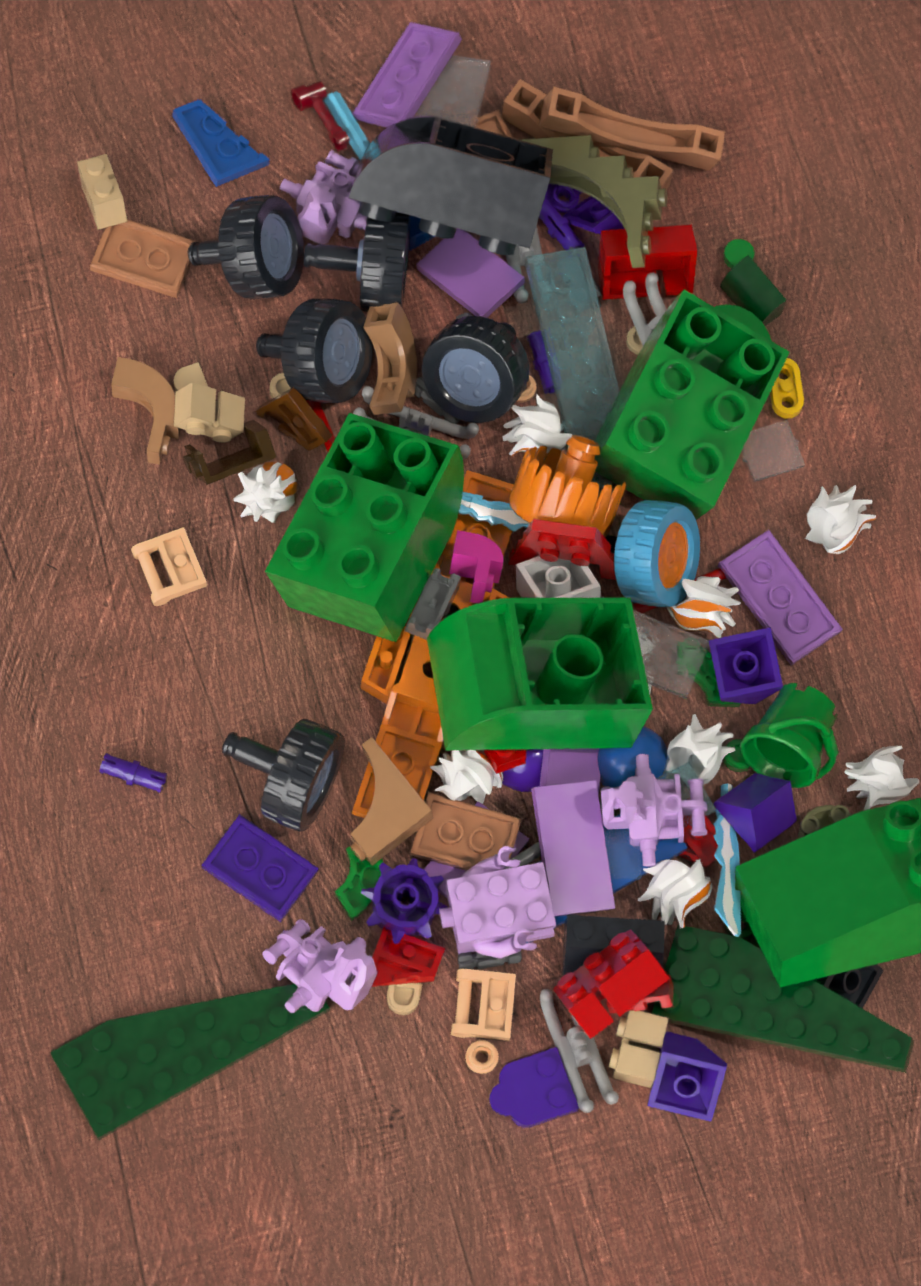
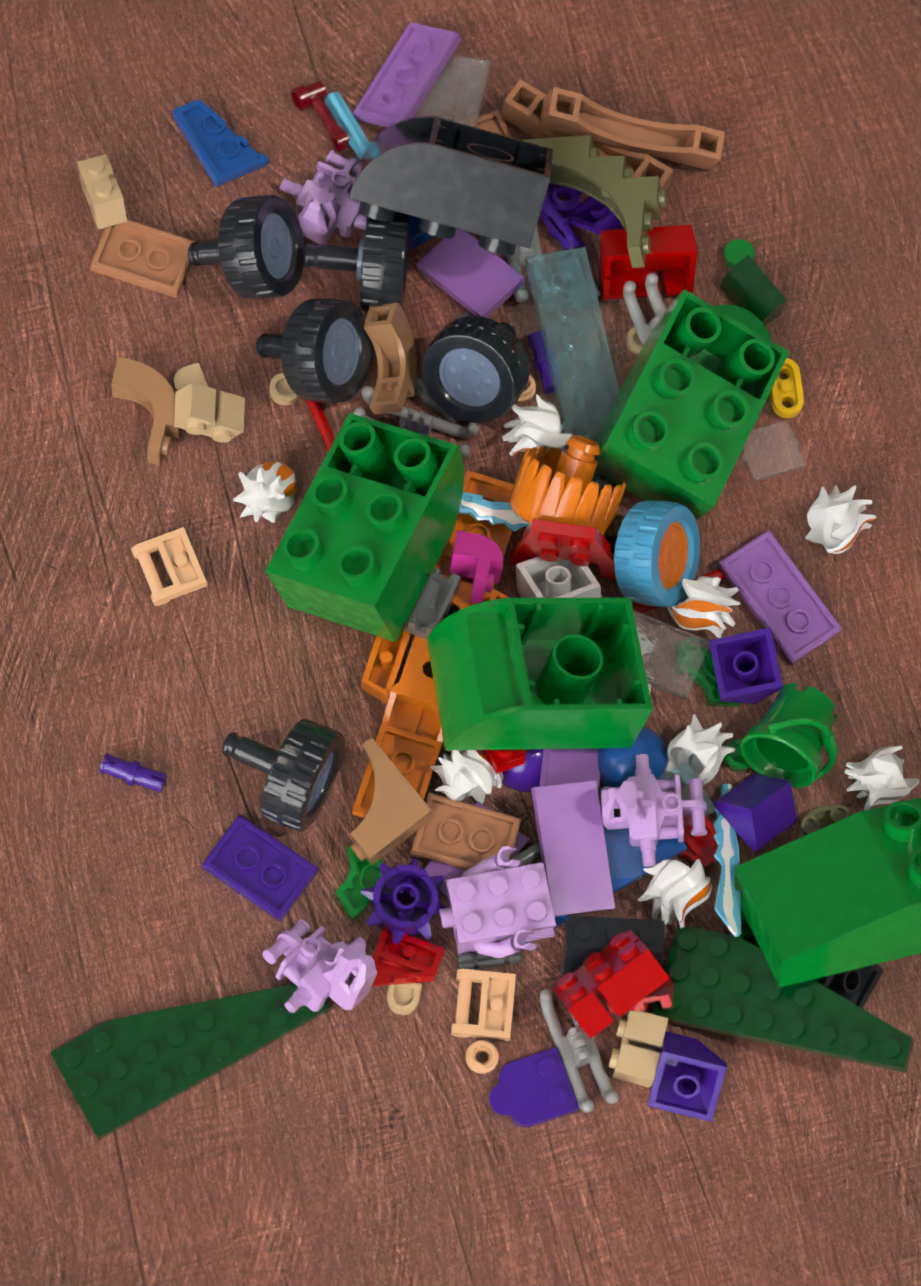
(260, 451): dark brown panel -> none
(296, 419): reddish brown wing -> none

